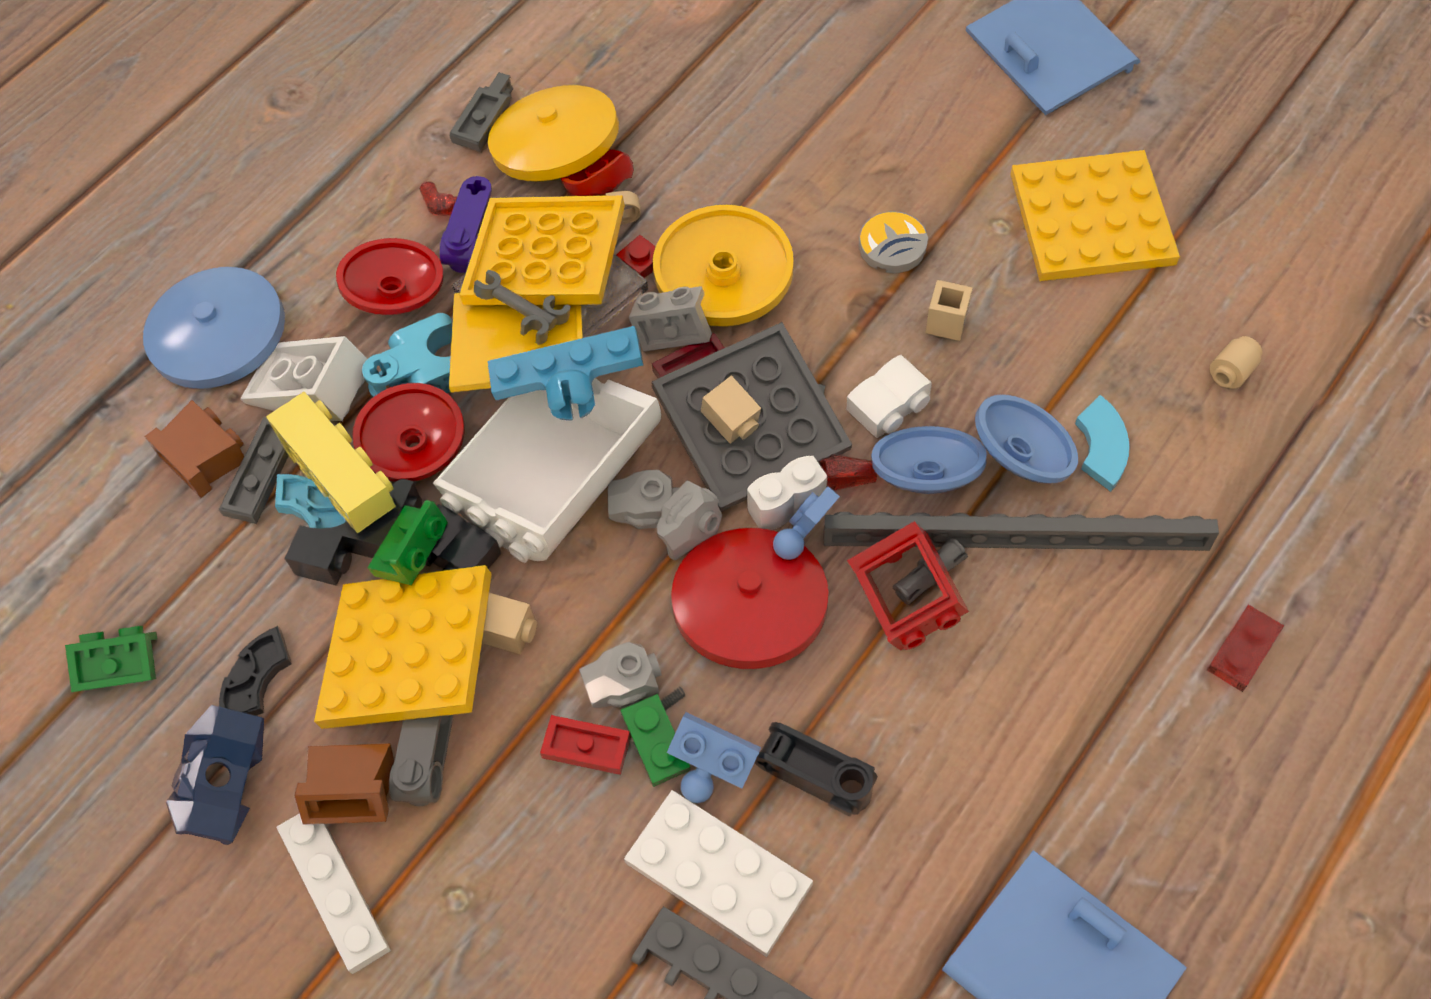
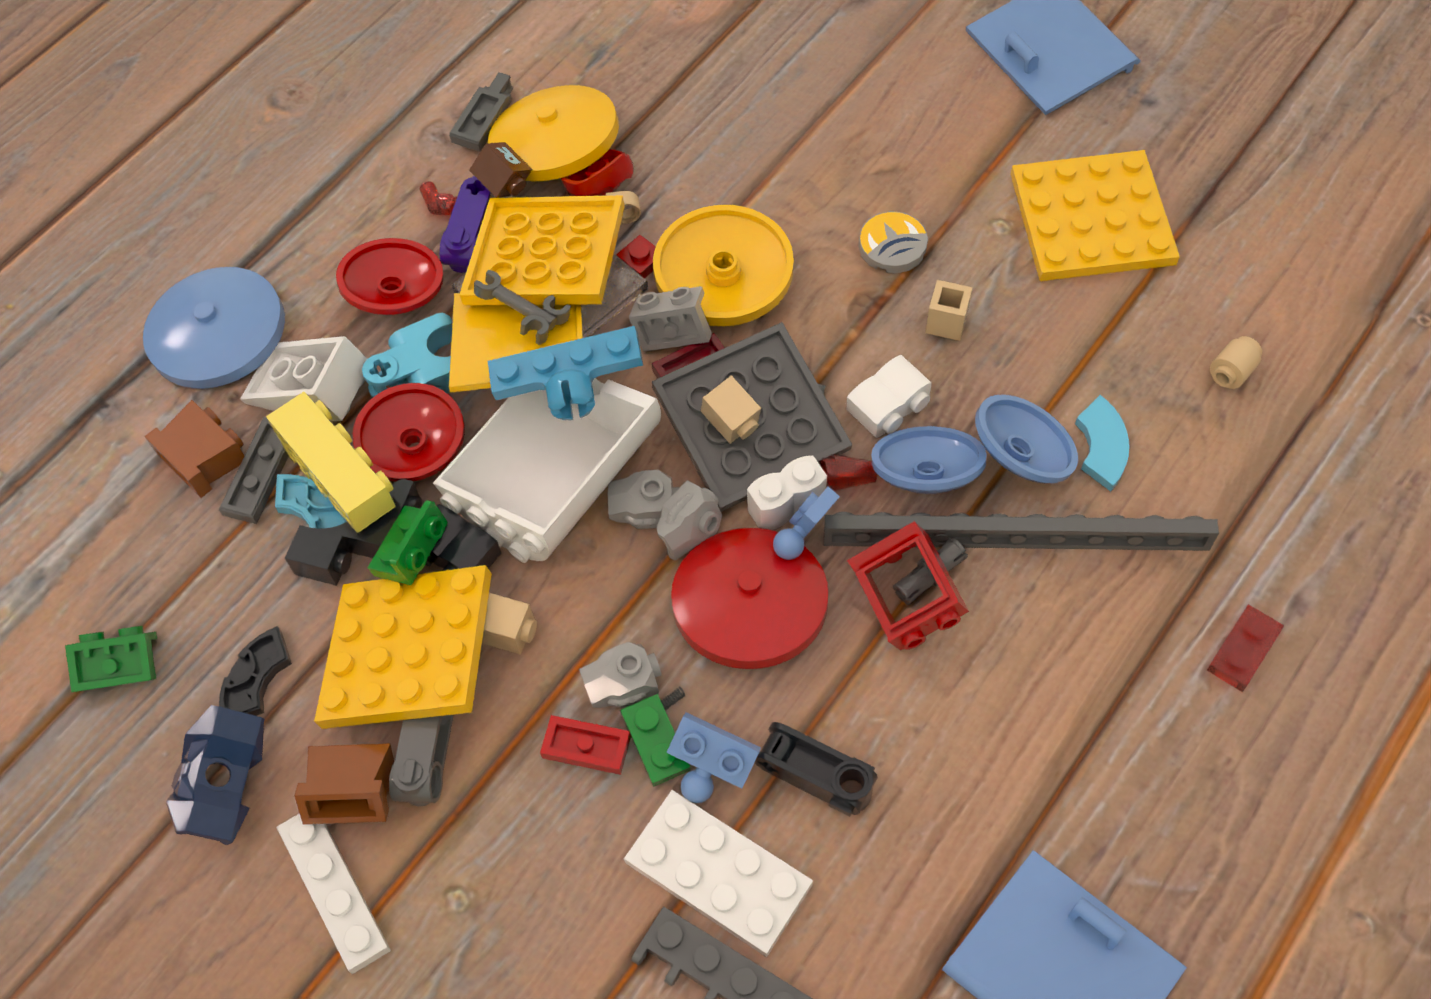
(501, 170): none -> reddish brown brick

